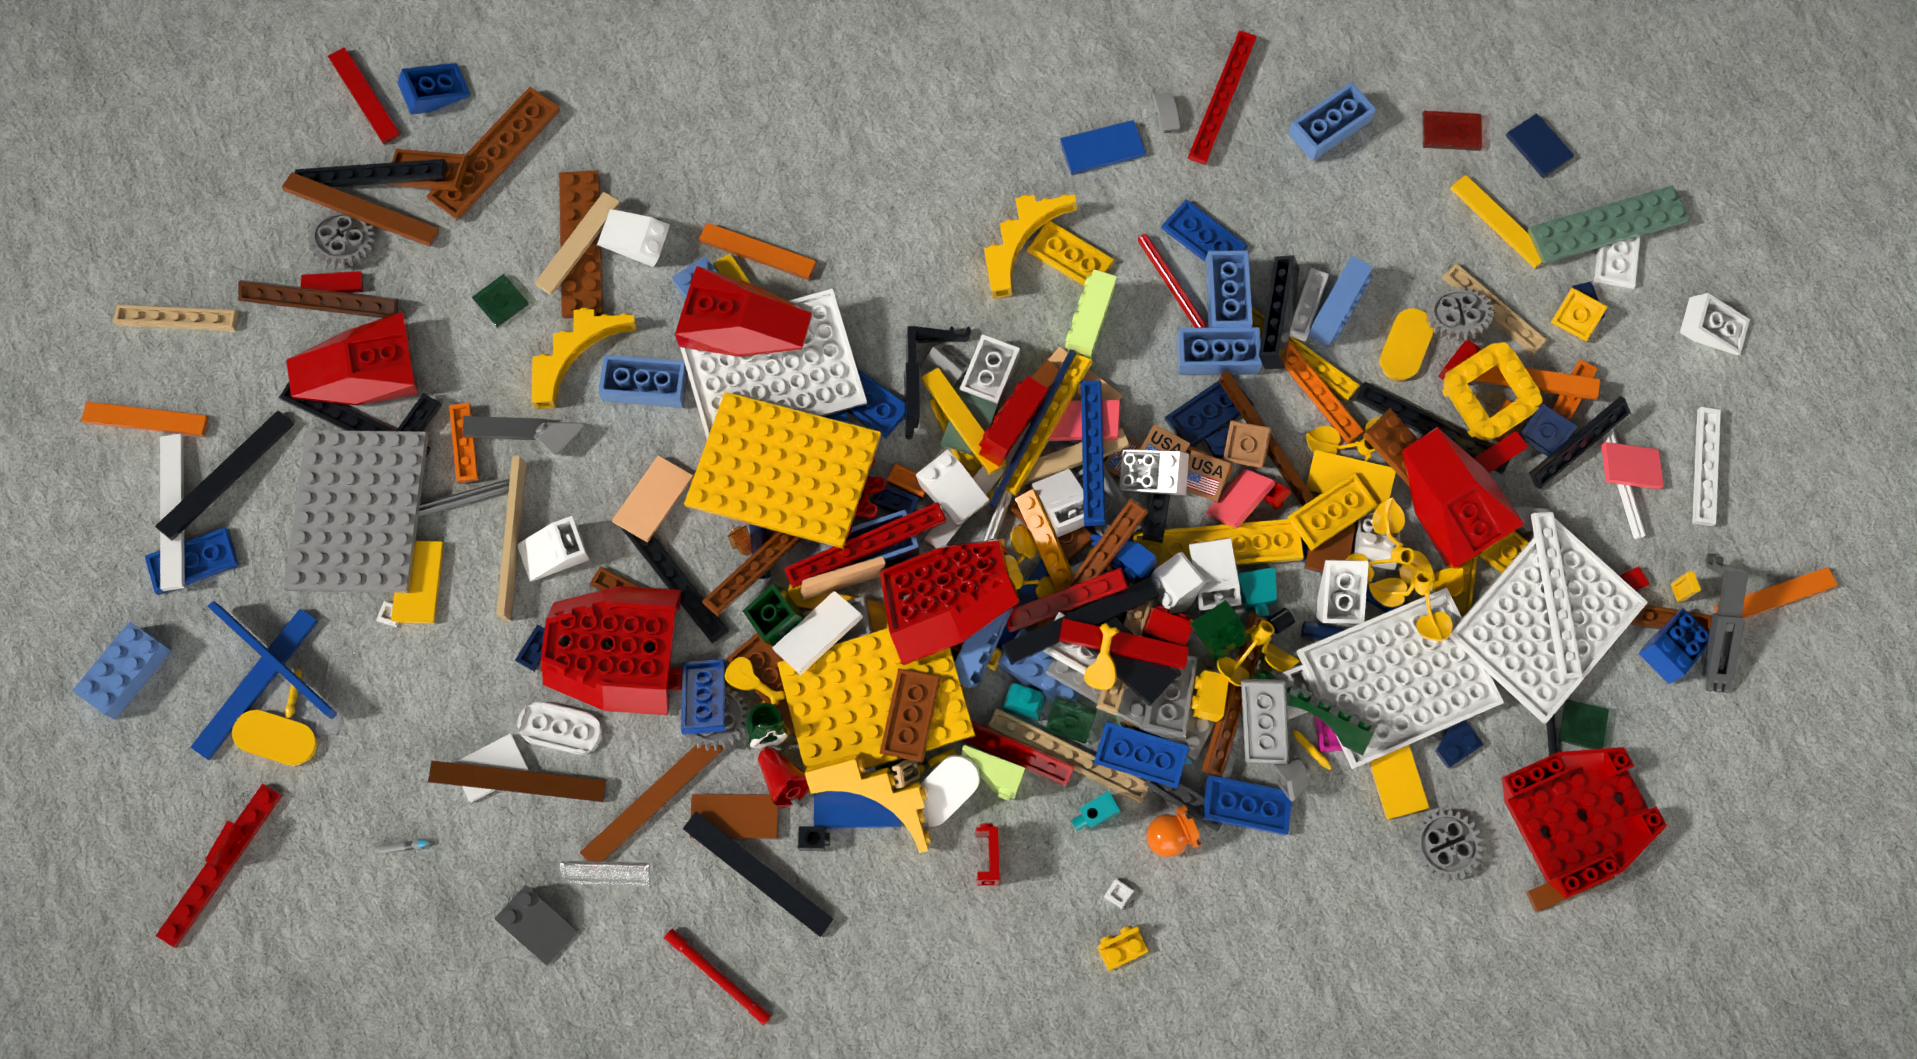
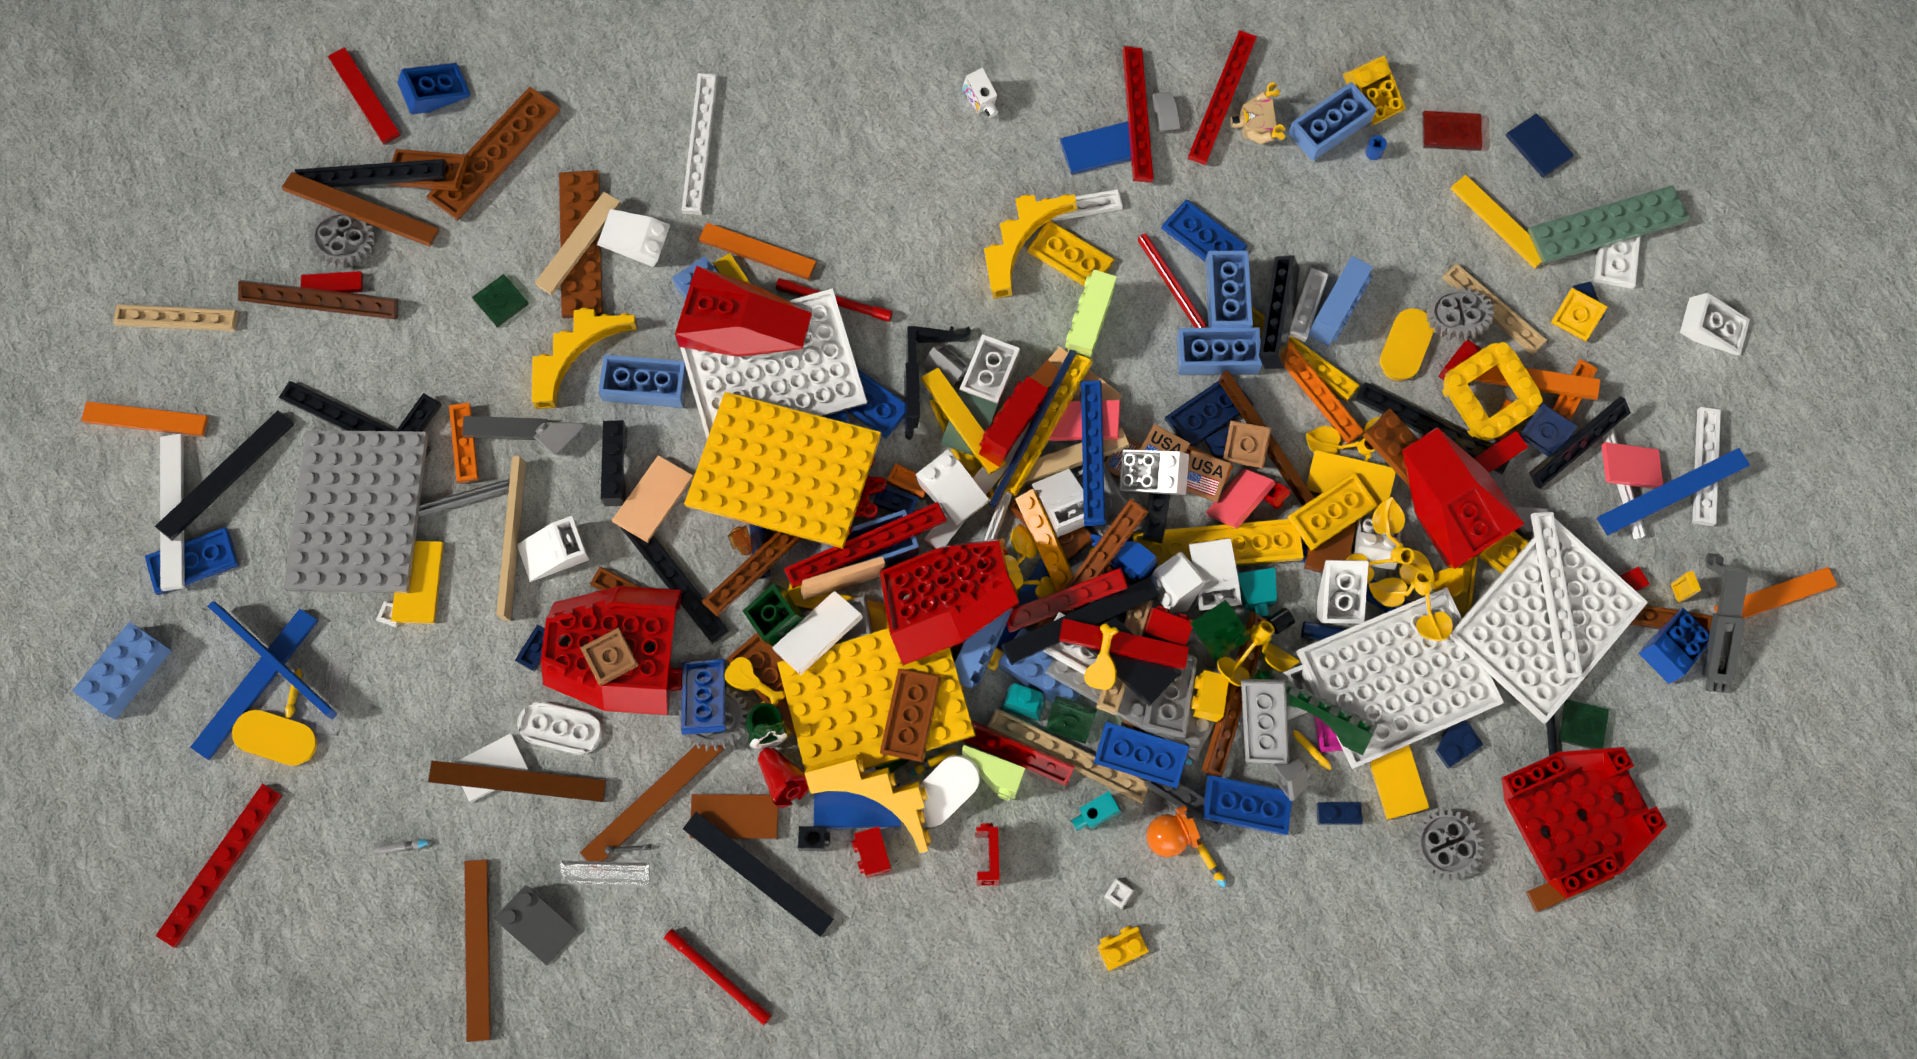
(223, 843): red tile -> none
(357, 365): red wedge -> none
(477, 951): none -> dark orange tile
(609, 656): none -> medium nougat tile
(609, 849): none -> dark grey hinge
(612, 470): none -> black arch
(699, 144): none -> white tile
(872, 852): none -> red brick
(874, 311): none -> red piece
(901, 773): tan tile -> none
(980, 92): none -> white torso
(1094, 204): none -> white tile
(1137, 114): none -> red tile
(1218, 876): none -> yellow piece
(1259, 119): none -> tan torso
(1339, 813): none -> dark blue plate
(1376, 147): none -> blue gear
(1378, 86): none -> yellow slope
(1673, 491): none -> blue tile

